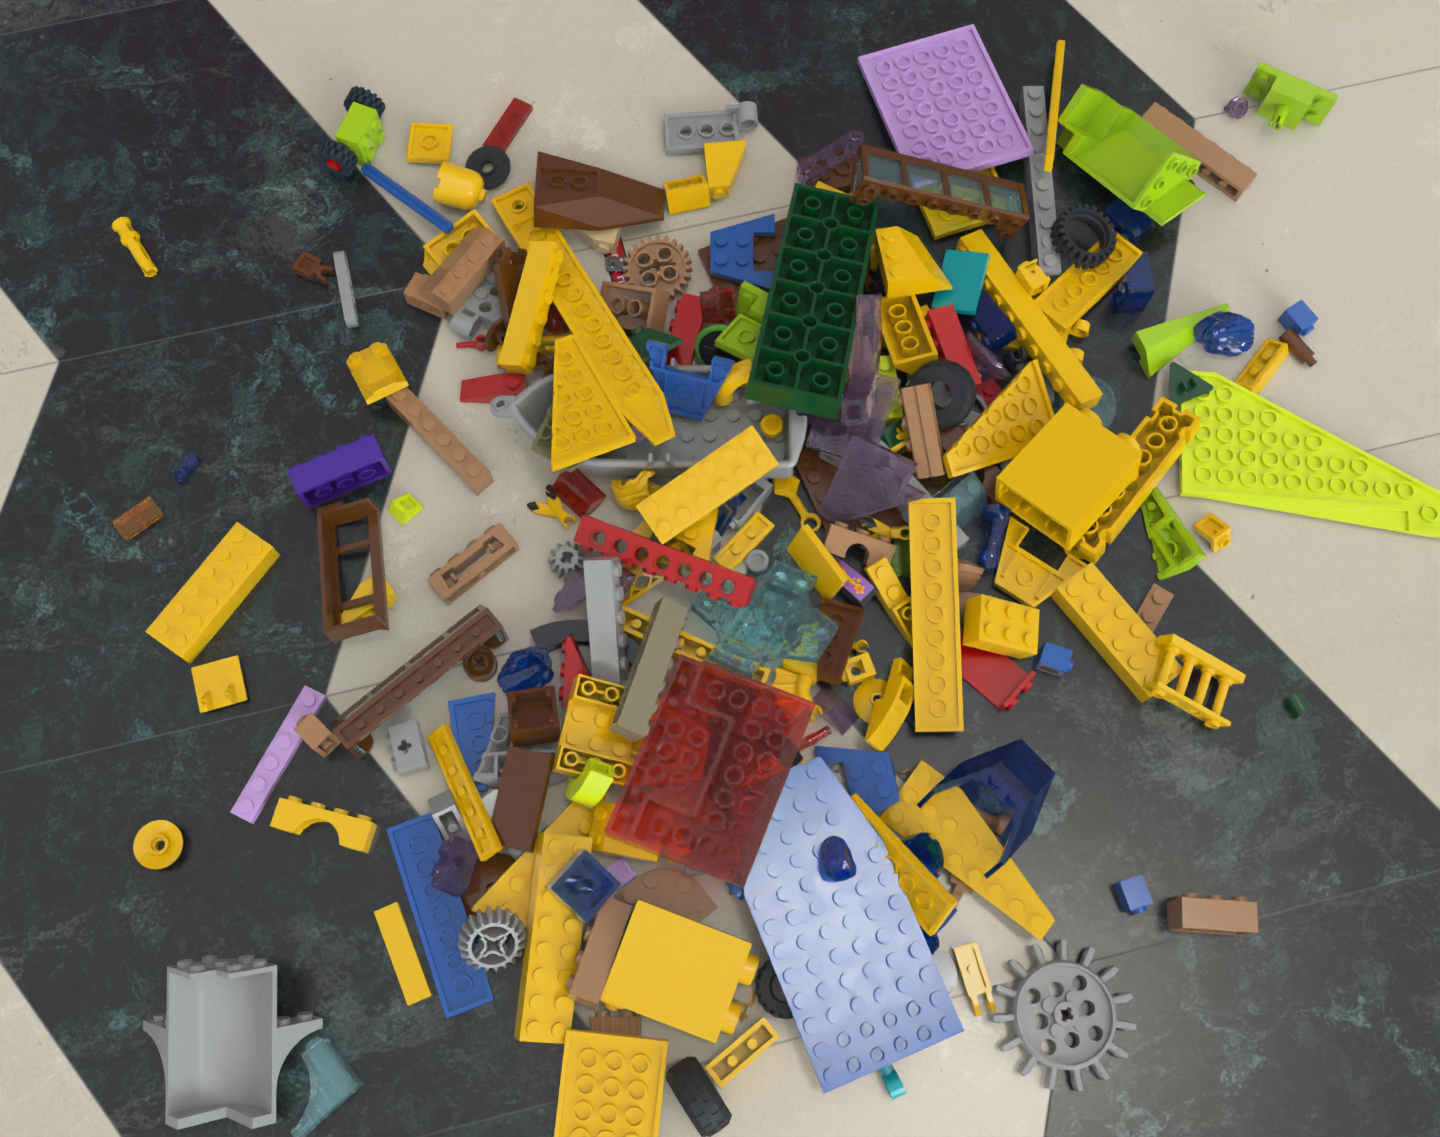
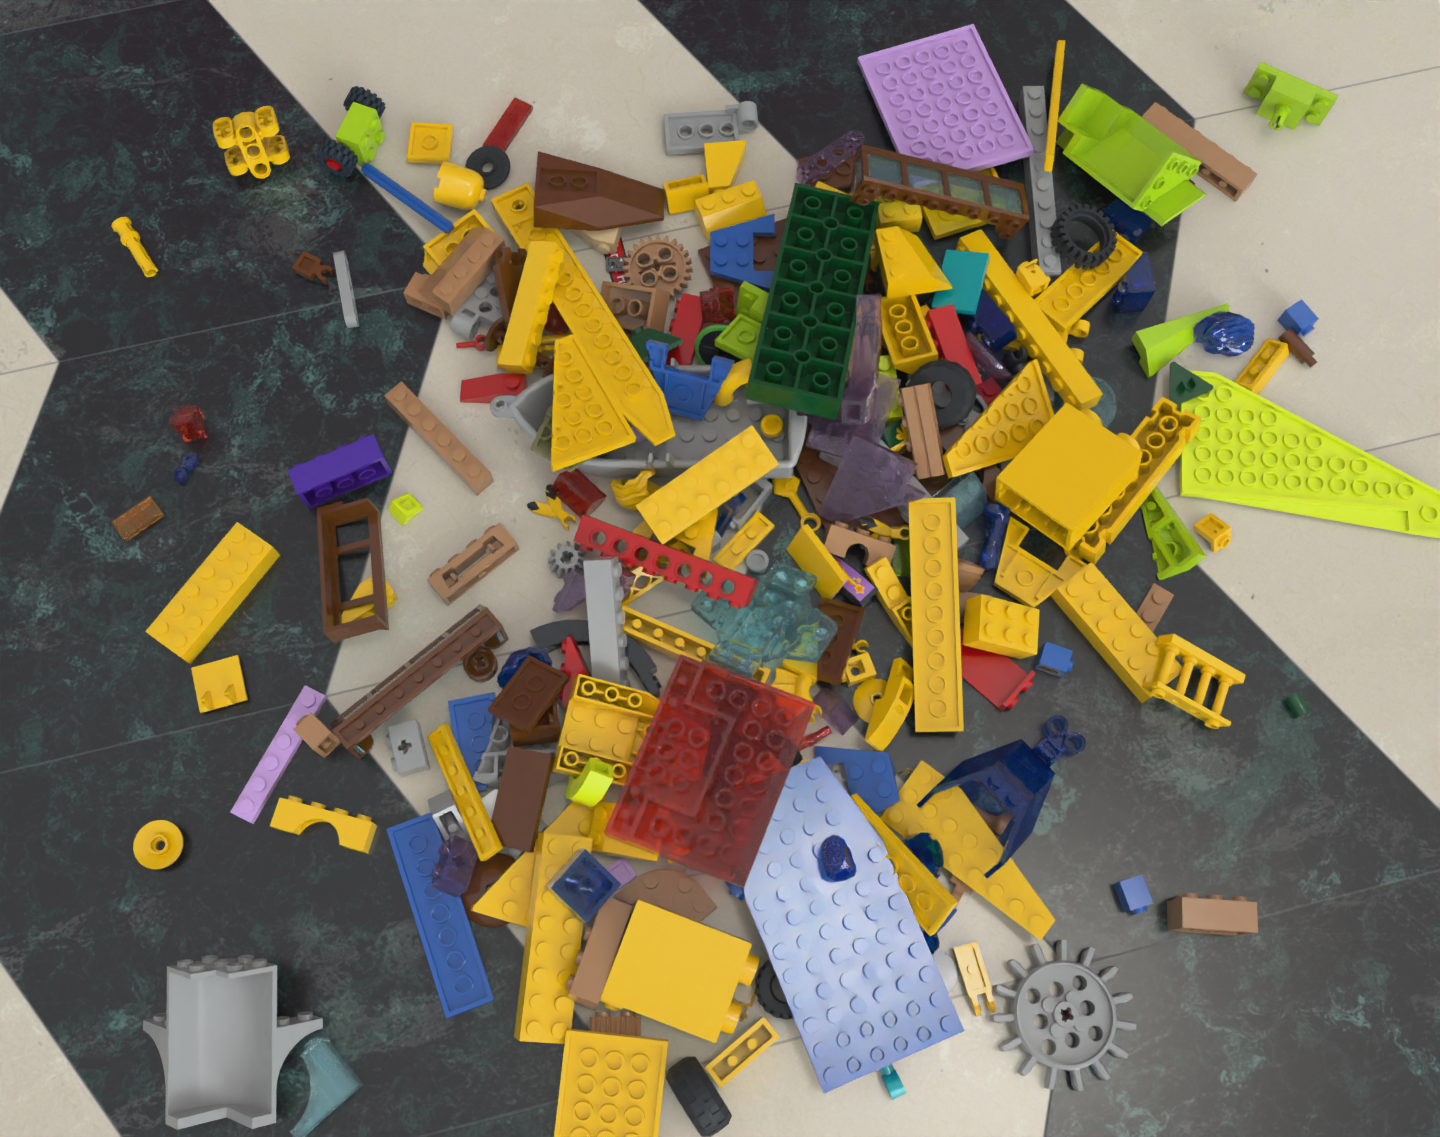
(189, 423): none -> clear red arch
(252, 145): none -> yellow piece
(376, 372): yellow slope -> none
(403, 953): yellow tile -> none
(493, 931): light grey gear -> none
(528, 694): none -> reddish brown tile
(649, 669): dark tan brick -> none
(729, 207): none -> yellow slope
(899, 214): none -> yellow slope
(1056, 743): none -> clear blue piece
(1236, 107): clear purple tile -> none

